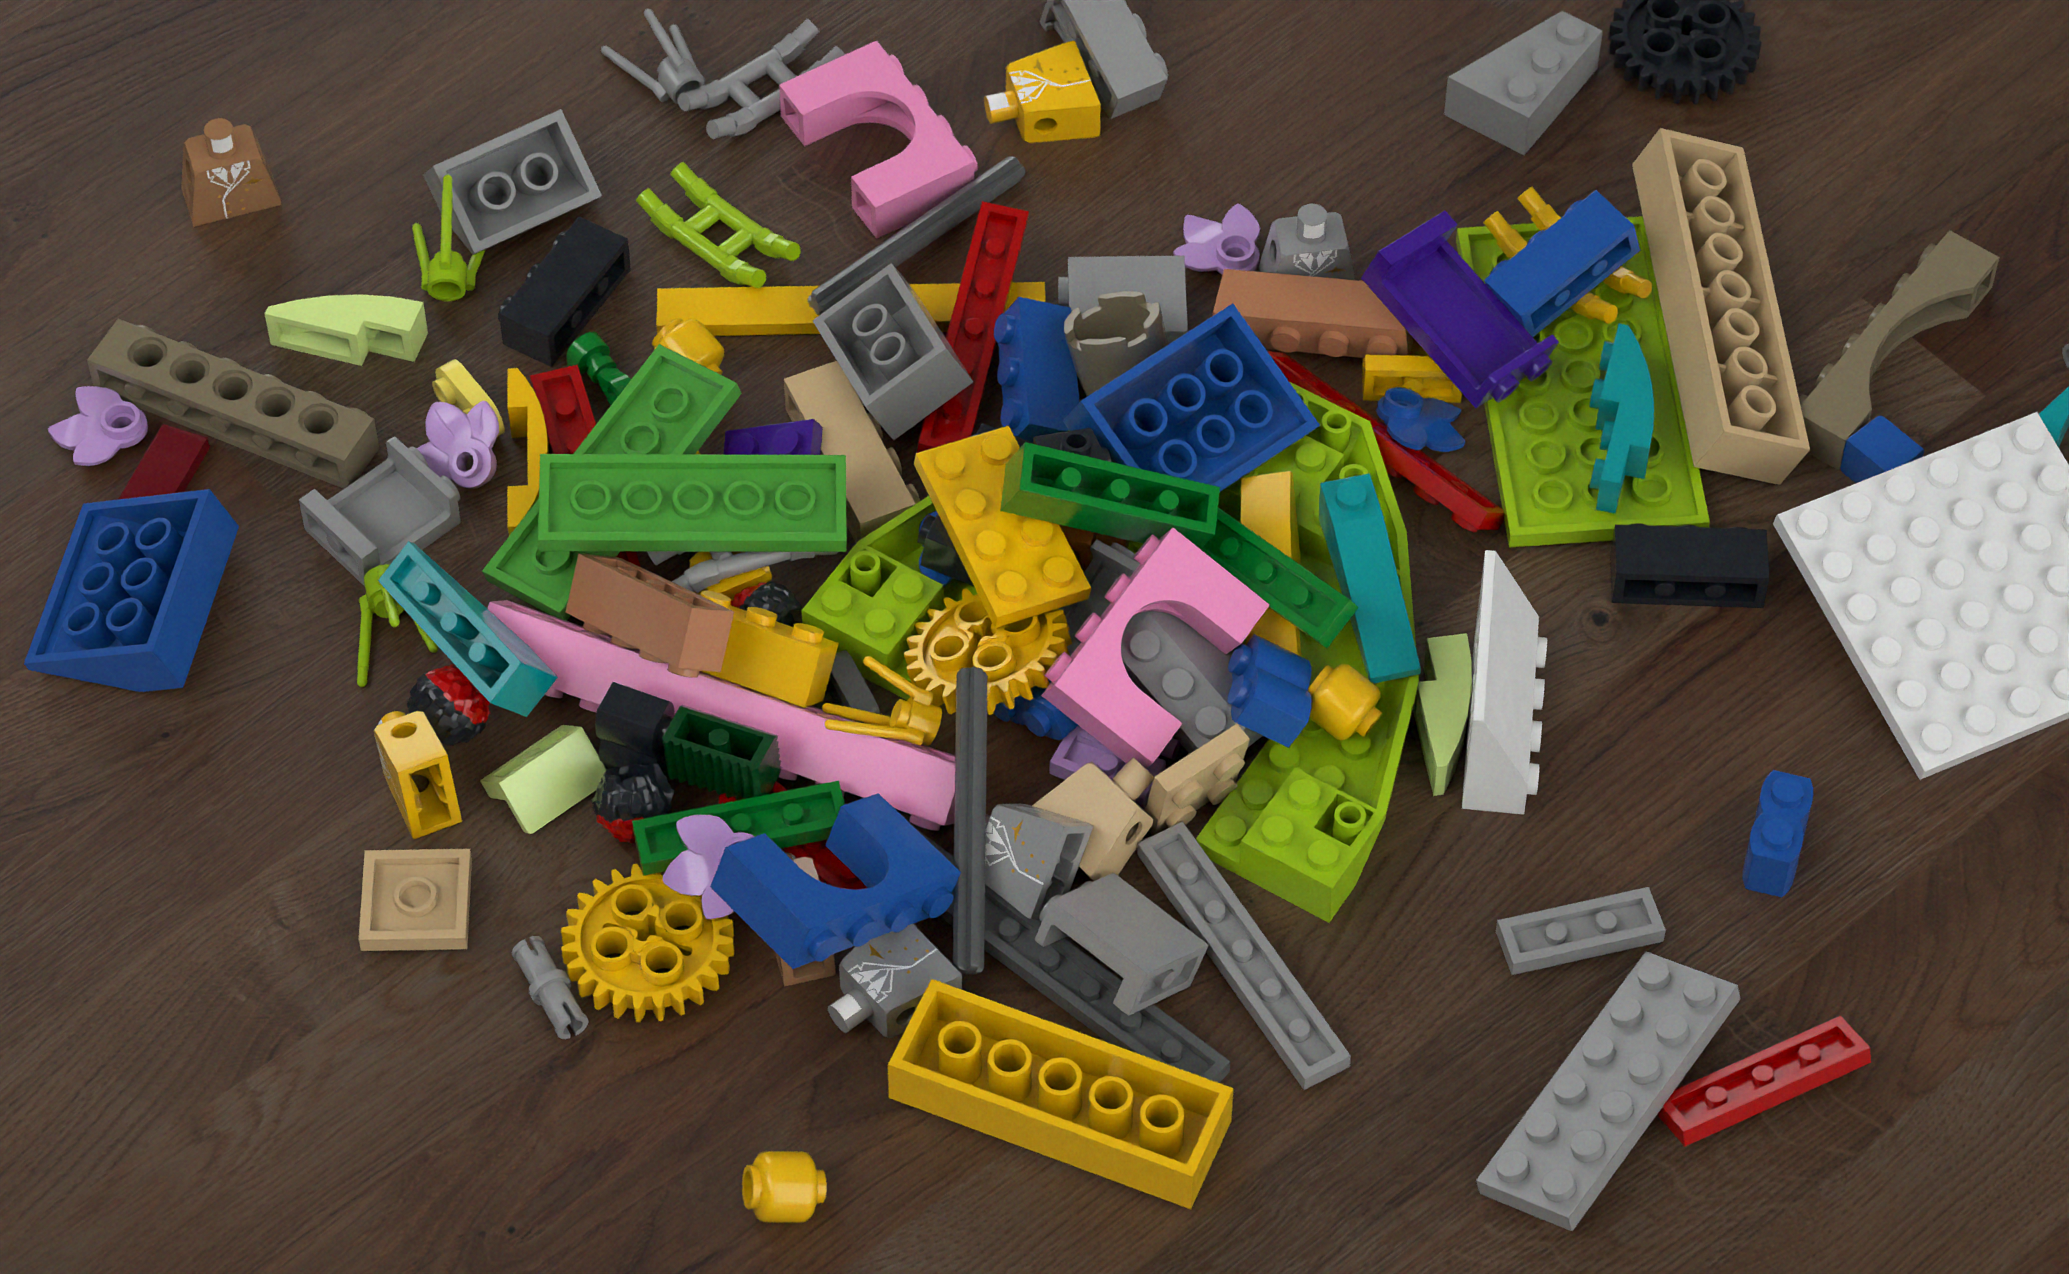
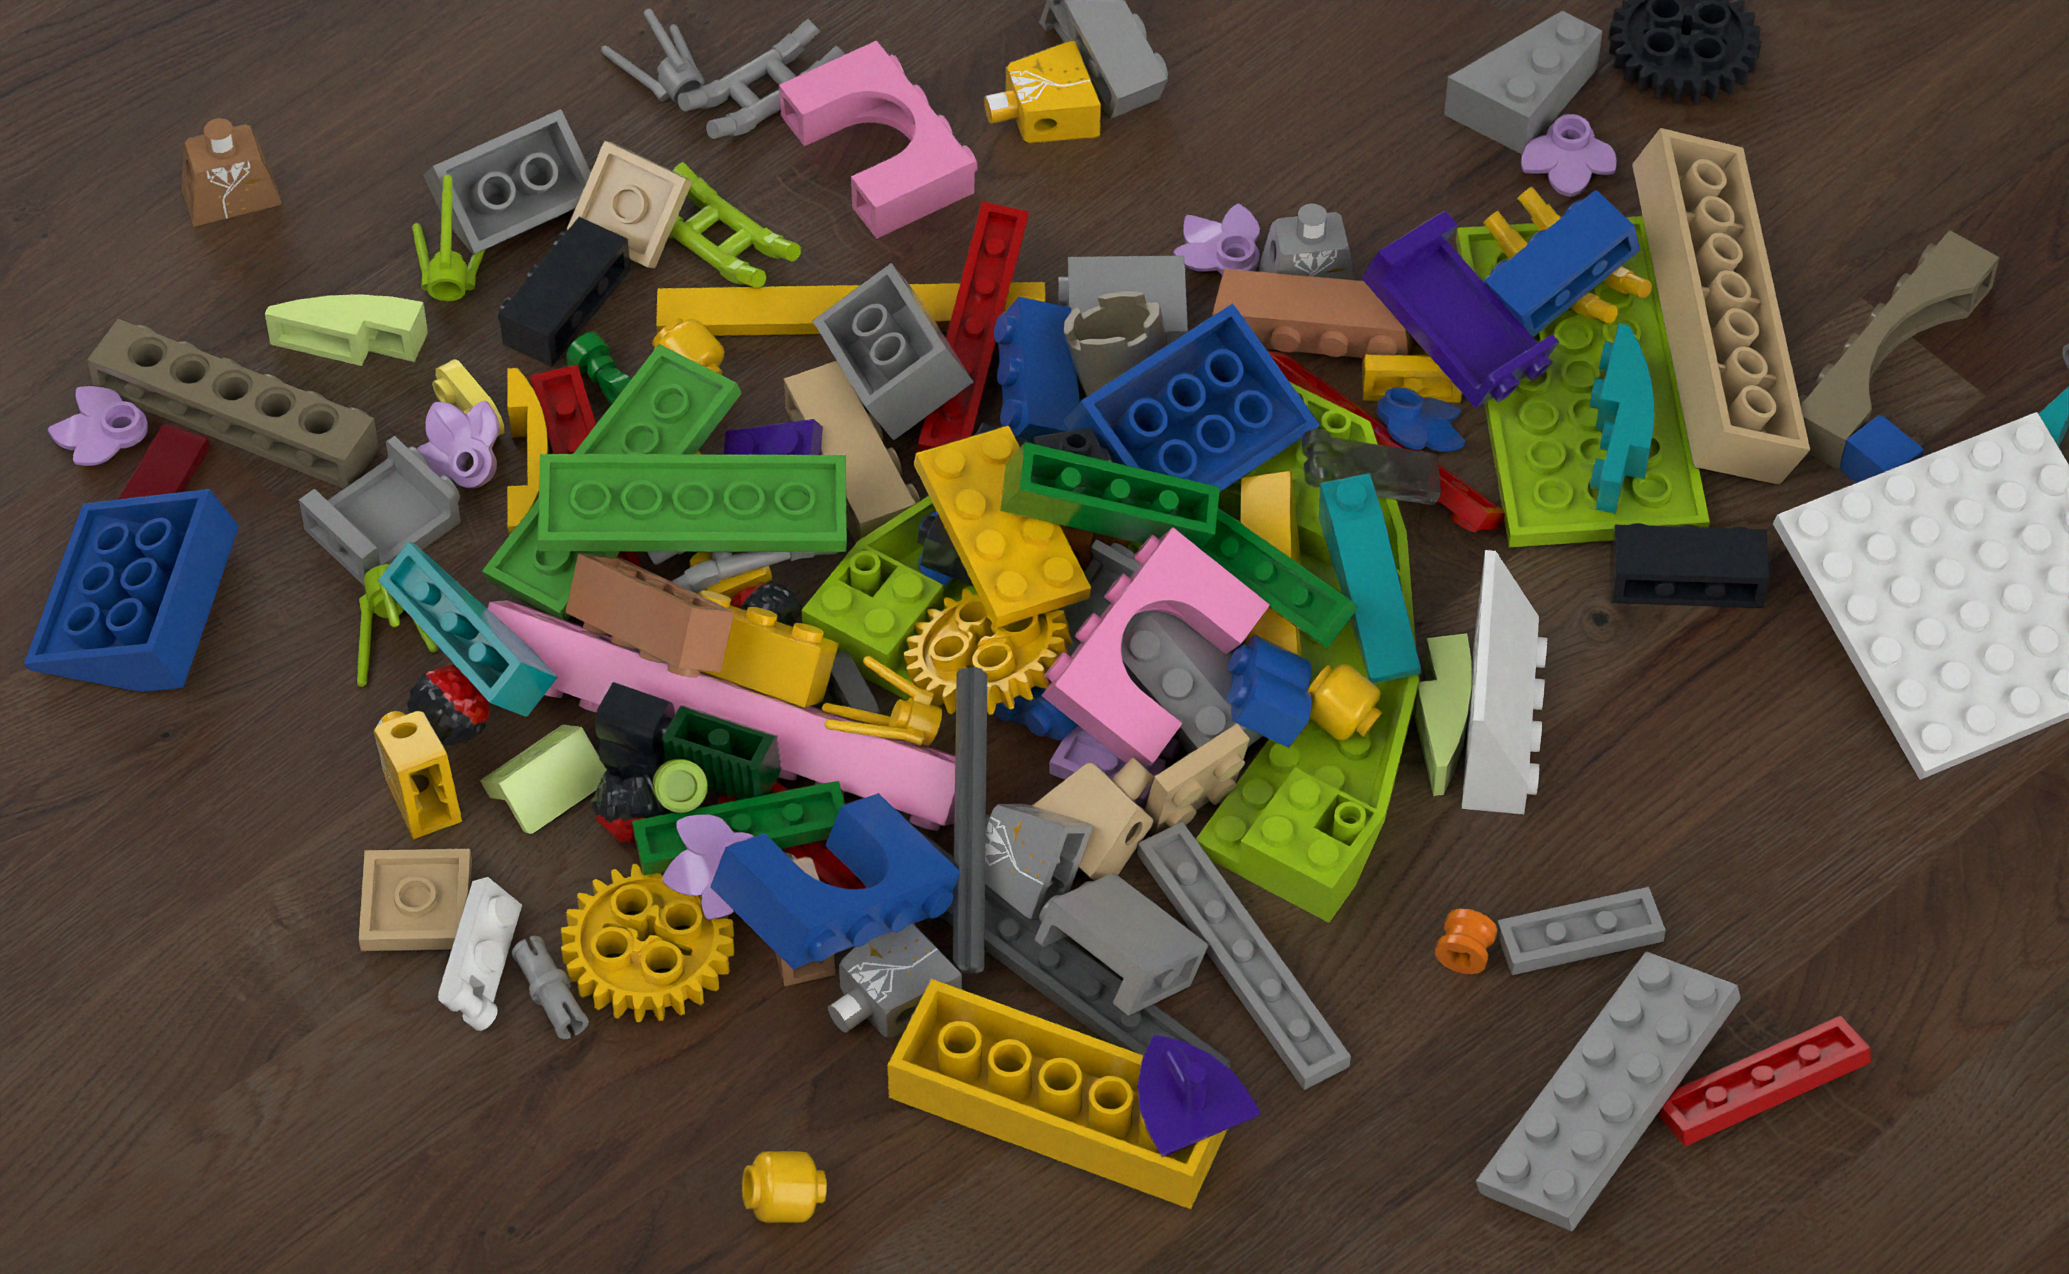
(480, 953): none -> white plate
(633, 200): none -> tan plate
(679, 785): none -> lime tile
(919, 232): dark grey axle -> none
(1188, 1095): none -> dark purple shield
(1393, 470): none -> clear smoke plate
(1466, 941): none -> orange wheel
(1569, 155): none -> lavender plate
(1777, 833): blue brick -> none

